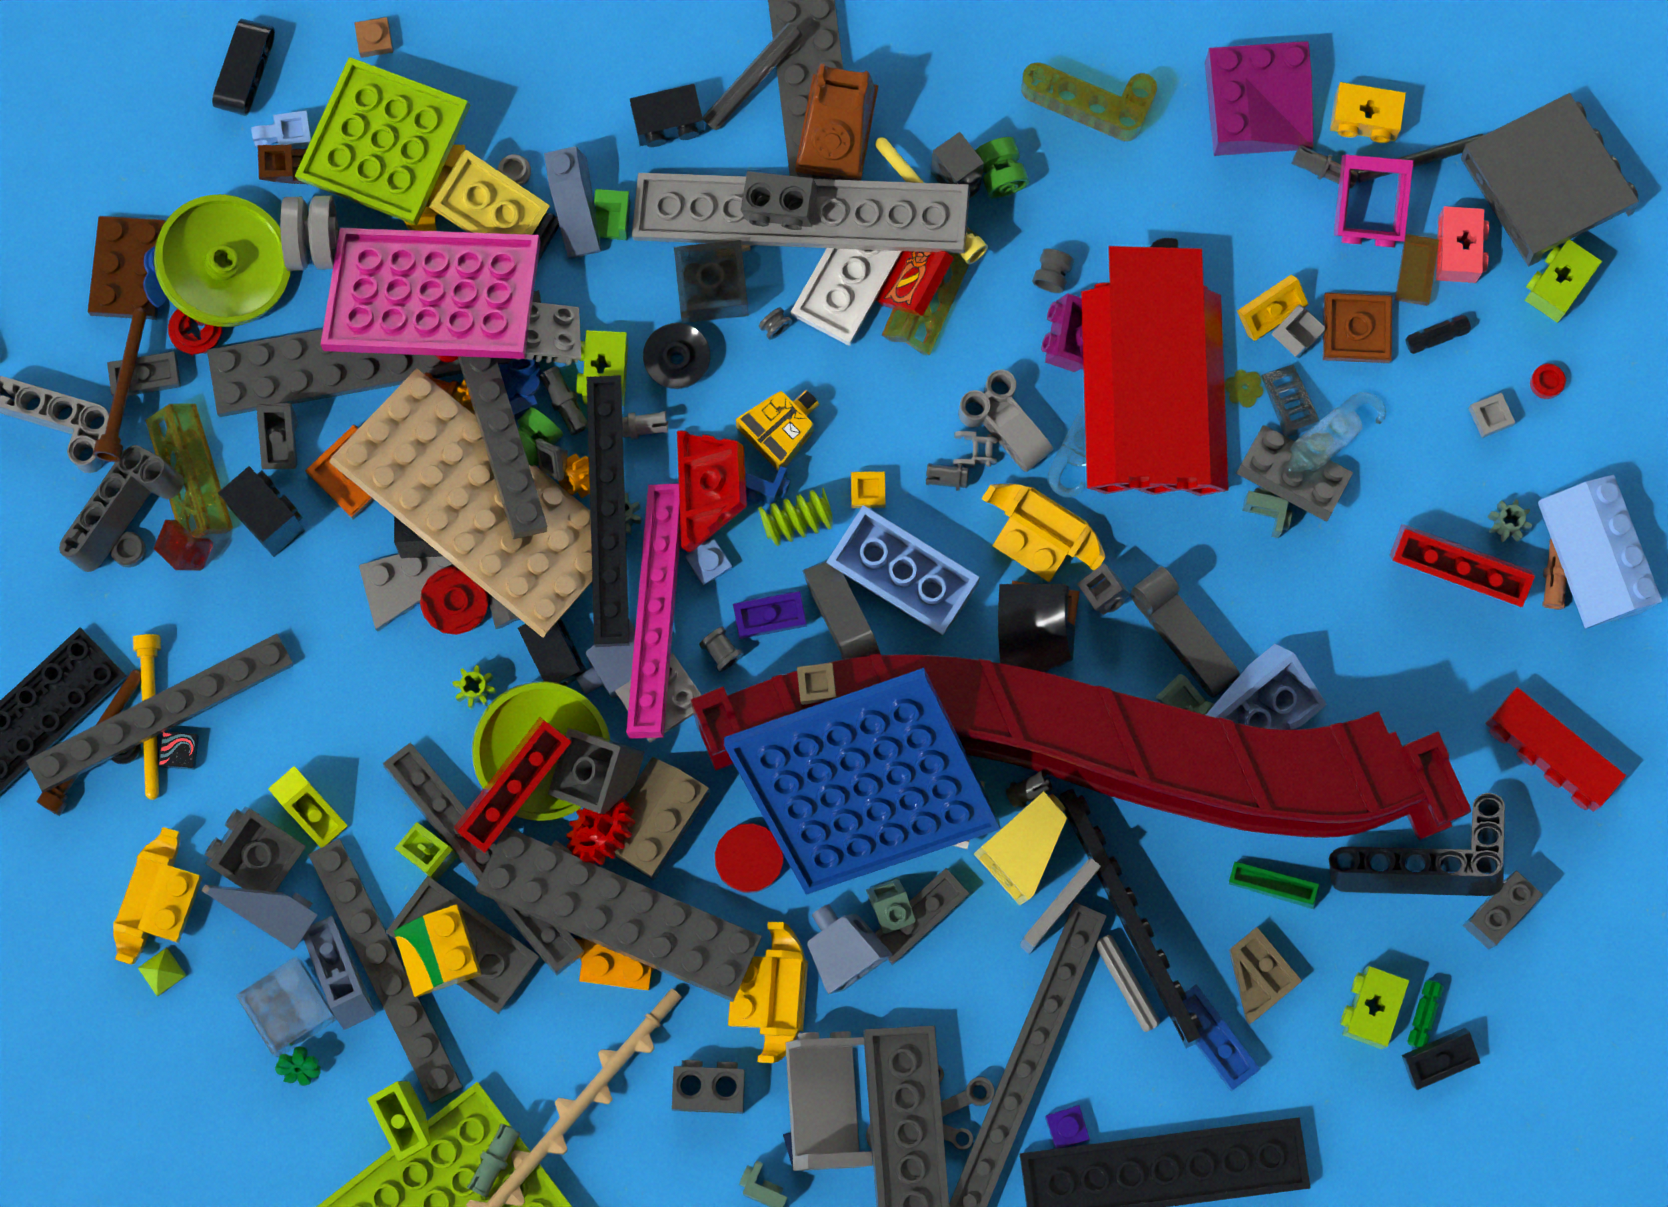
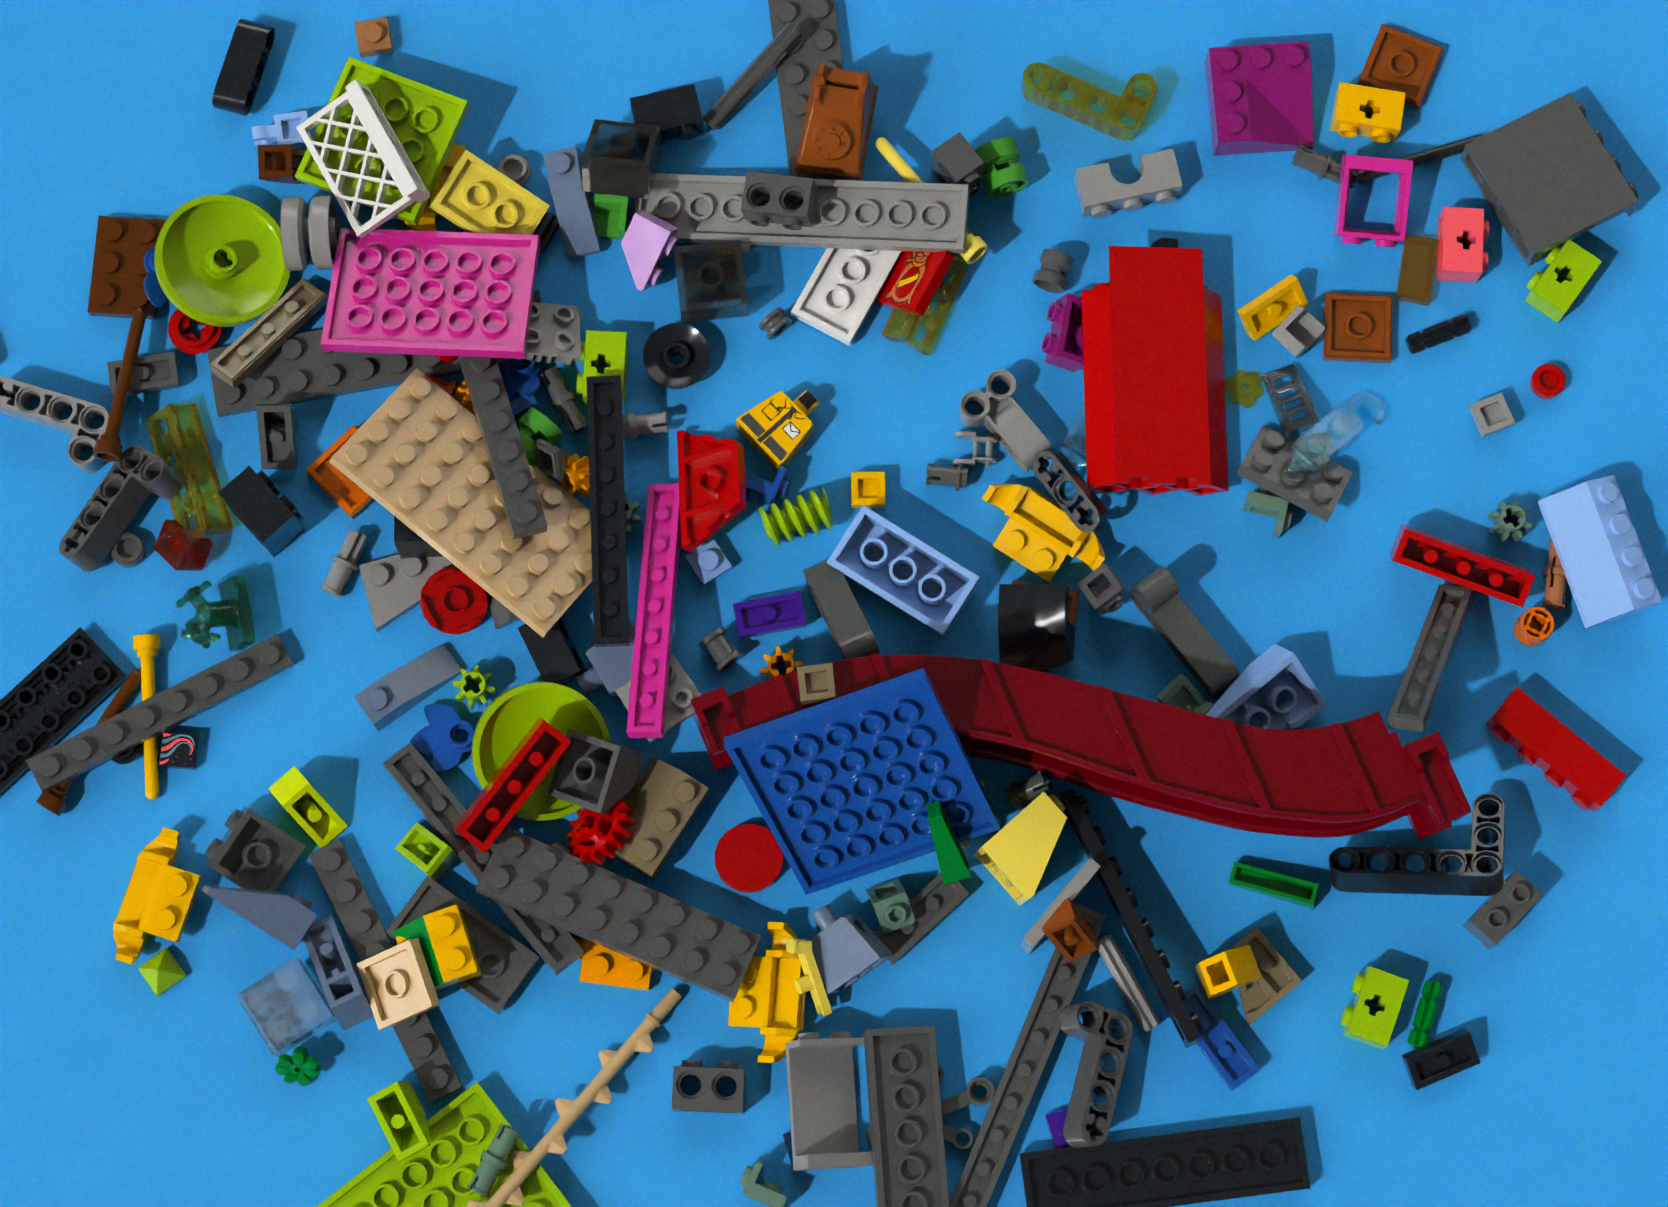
(230, 612): none -> clear green piece
(268, 333): none -> dark tan tile
(344, 563): none -> light grey axle
(382, 139): none -> white fence
(398, 984): none -> tan plate
(407, 686): none -> sand blue slope
(440, 736): none -> blue plate
(621, 159): none -> clear smoke brick
(645, 247): none -> lavender slope
(772, 662): none -> light orange gear
(812, 979): none -> light yellow piece
(950, 855): none -> green piece
(1070, 932): none -> dark orange slope
(1084, 494): none -> black beam
(1089, 1122): none -> dark grey beam
(1101, 193): none -> light grey arch
(1227, 971): none -> yellow slope
(1401, 64): none -> dark orange tile
(1430, 658): none -> dark grey plate
(1528, 631): none -> orange wheel

